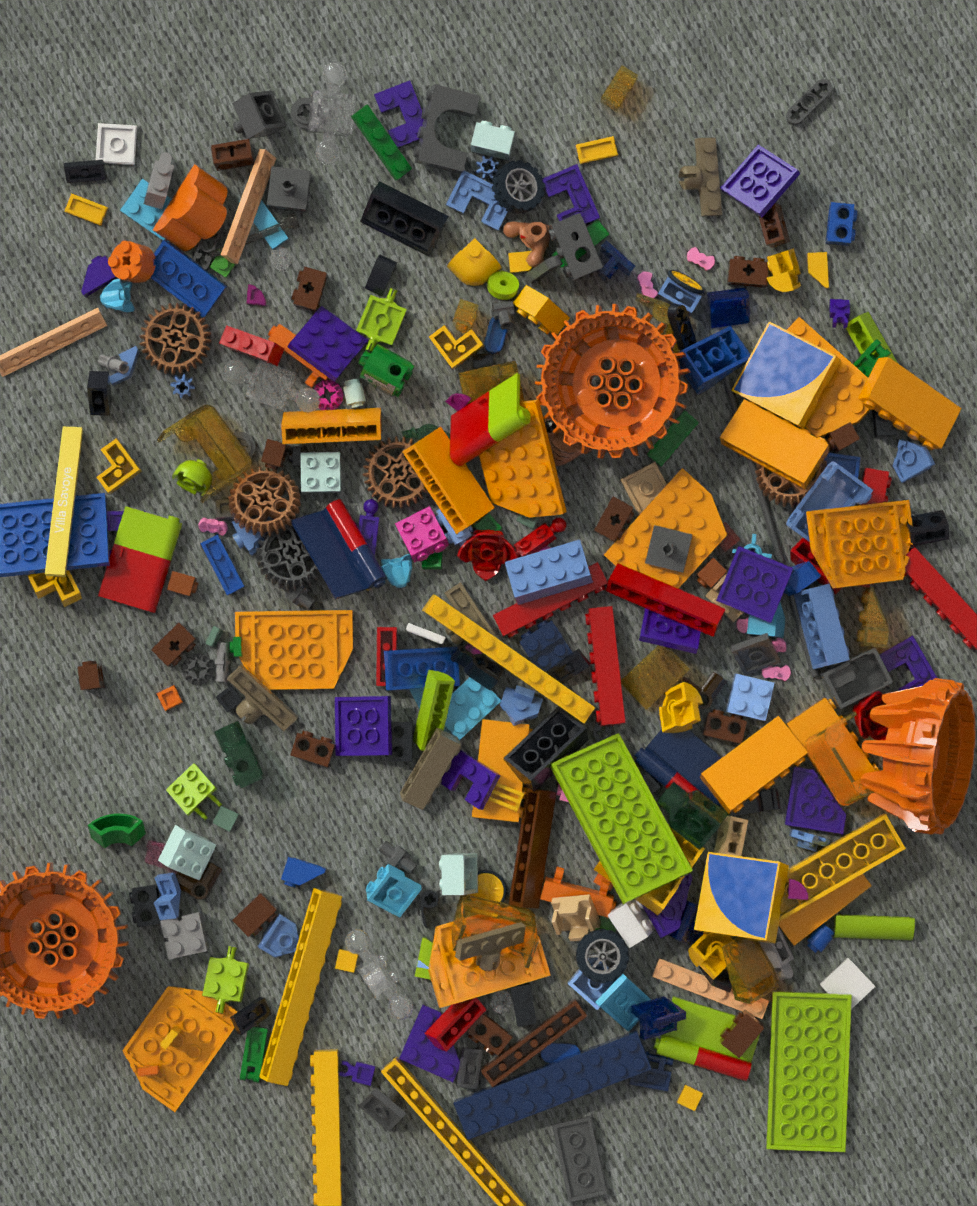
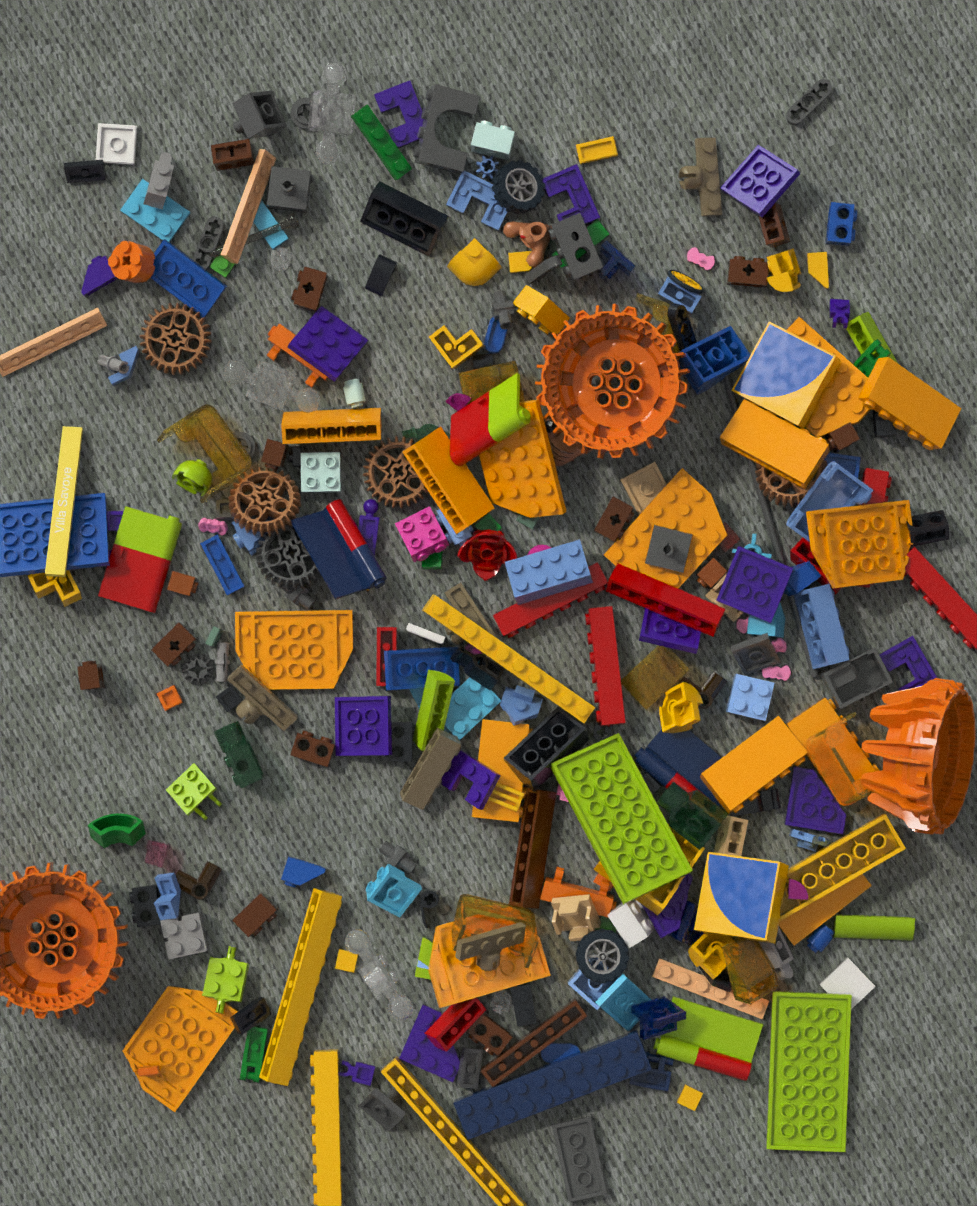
(86, 209): yellow tile -> none
(99, 393): black brick -> none
(117, 296): medium azure brick -> none
(122, 467): yellow brick -> none
(170, 1037): yellow tile -> none
(178, 388): medium blue gear -> none
(187, 852): light aqua brick -> none
(194, 210): orange brick -> none
(225, 818): sand green tile -> none
(235, 647): green plate -> none
(251, 345): brick -> none
(255, 296): magenta tile -> none
(280, 937): medium blue plate -> none
(336, 399): dark pink gear -> none
(379, 369): green cylinder -> none
(381, 320): lime plate -> none
(398, 570): medium azure brick -> none
(459, 874): light aqua brick -> none
(465, 316): clear yellow brick -> none
(491, 886): yellow wheel -> none
(504, 292): lime piece -> none
(539, 537): red plate -> none
(545, 645): dark blue plate -> none
(569, 666): black plate -> none
(619, 88): clear yellow brick -> none
(647, 286): bright pink piece -> none
(676, 435): green tile -> none
(723, 731): reddish brown brick -> none
(729, 307): clear blue bracket -> none
(741, 1033): reddish brown brick -> none
(866, 725): red brick -> none
(874, 626): clear yellow slope -> none
(911, 460): medium blue plate -> none

